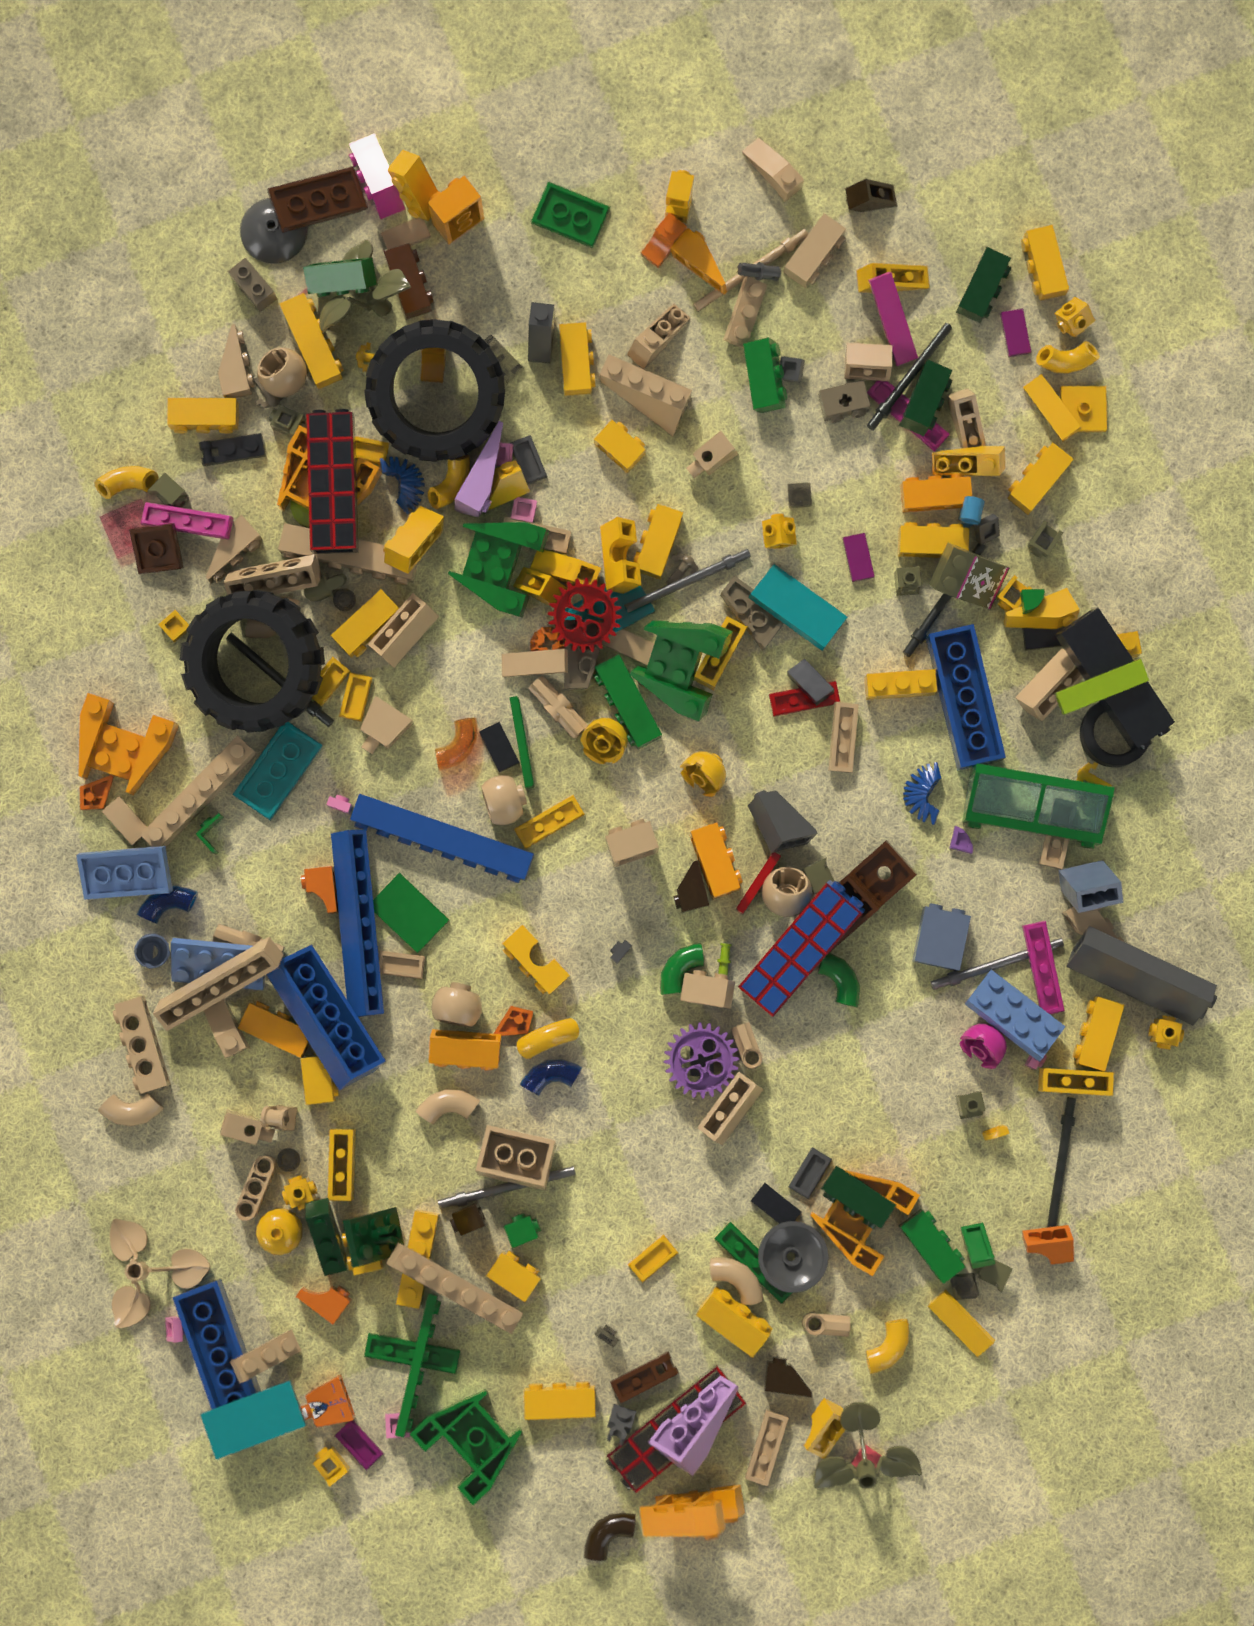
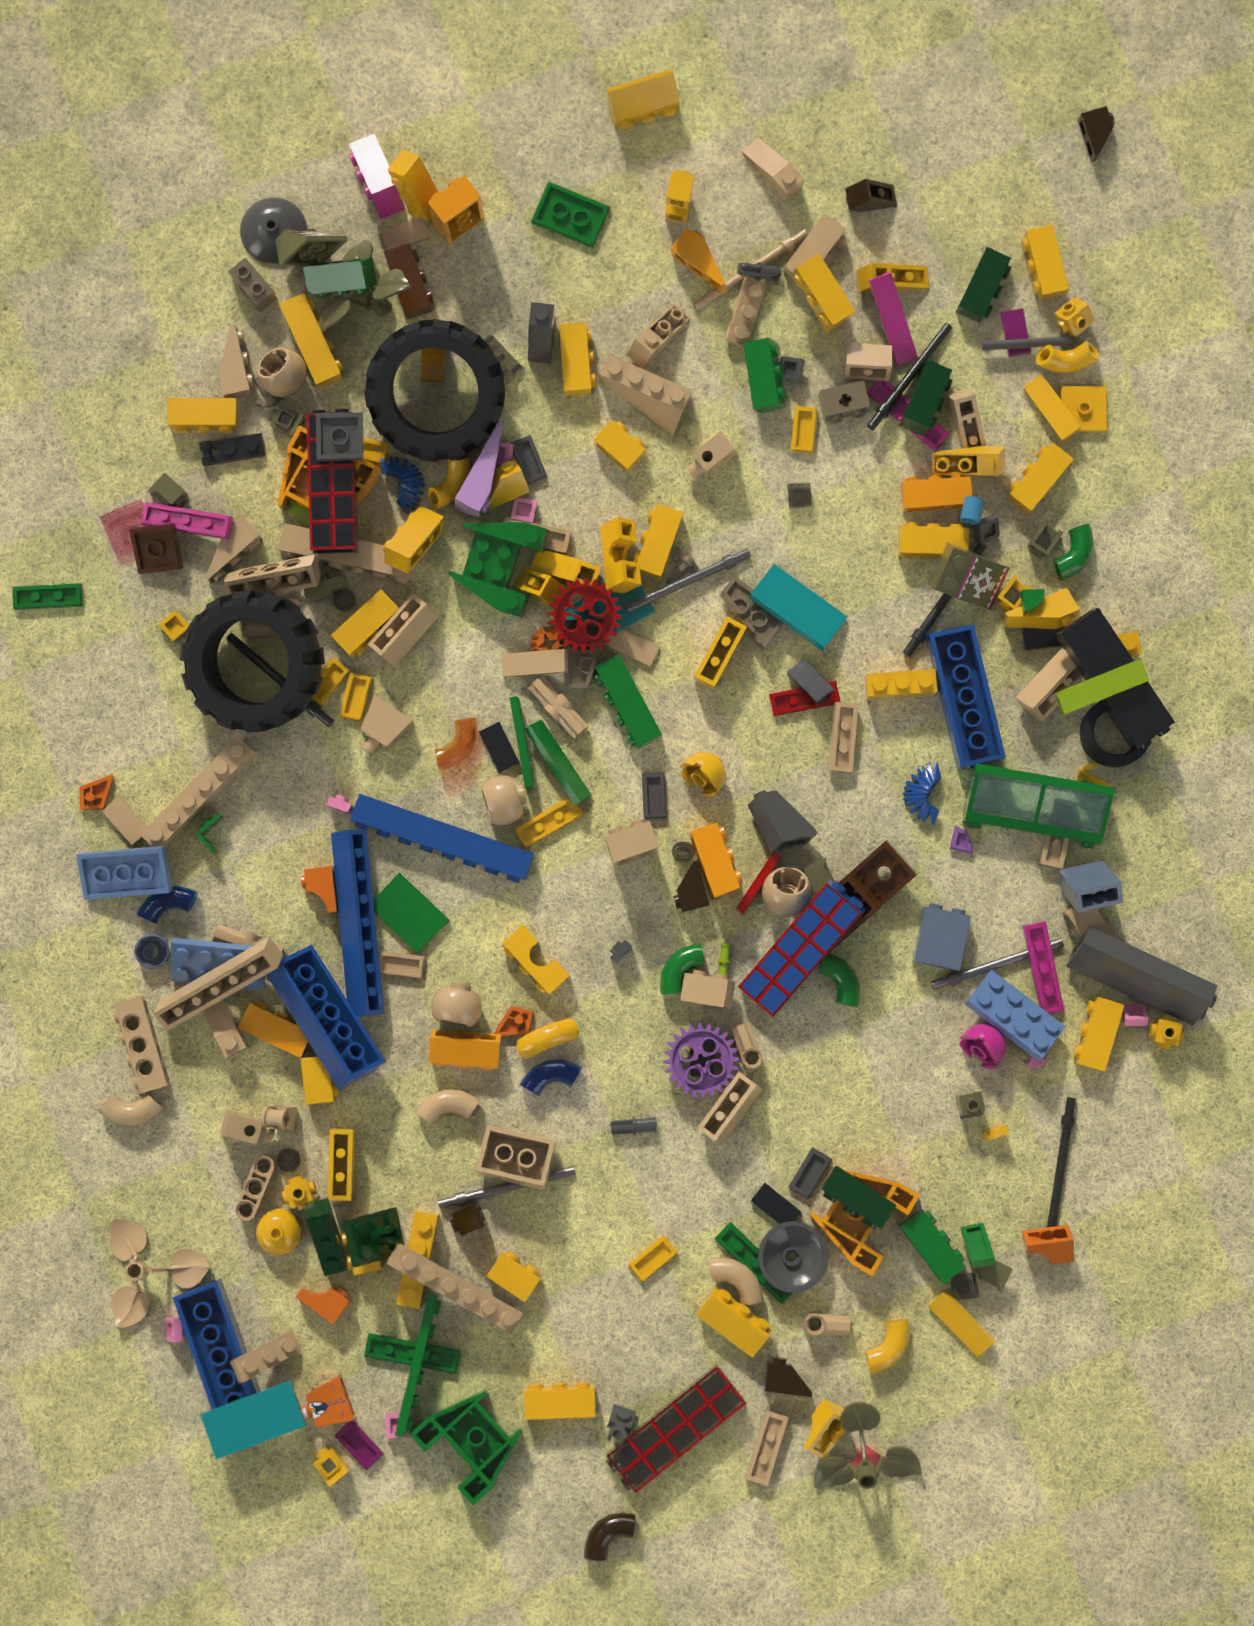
(47, 596): none -> green tile
(119, 750): light orange wedge -> none
(125, 478): yellow cylinder -> none
(277, 770): teal tile -> none
(307, 246): none -> olive slope
(317, 199): reddish brown tile -> none
(339, 436): none -> dark grey plate
(362, 356): yellow piece -> none
(522, 1229): green brick -> none
(558, 762): none -> green tile
(604, 740): yellow cylinder -> none
(607, 1334): clear smoke plate -> none
(633, 1126): none -> dark grey axle
(643, 99): none -> yellow slope
(643, 1377): reddish brown plate -> none
(654, 795): none -> dark grey tile
(663, 238): orange arch -> none
(676, 661): green wedge -> none
(683, 852): none -> clear smoke plate
(692, 1432): lavender wedge -> none
(693, 1513): light orange wedge -> none
(779, 532): yellow brick -> none
(803, 429): none -> yellow tile
(823, 293): none -> yellow wedge
(858, 557): magenta tile -> none
(907, 580): olive window -> none
(1027, 343): none -> dark grey bar
(1076, 1081): yellow brick -> none
(1079, 552): none -> green cylinder
(1095, 129): none -> dark brown slope
(1135, 1014): none -> bright pink plate

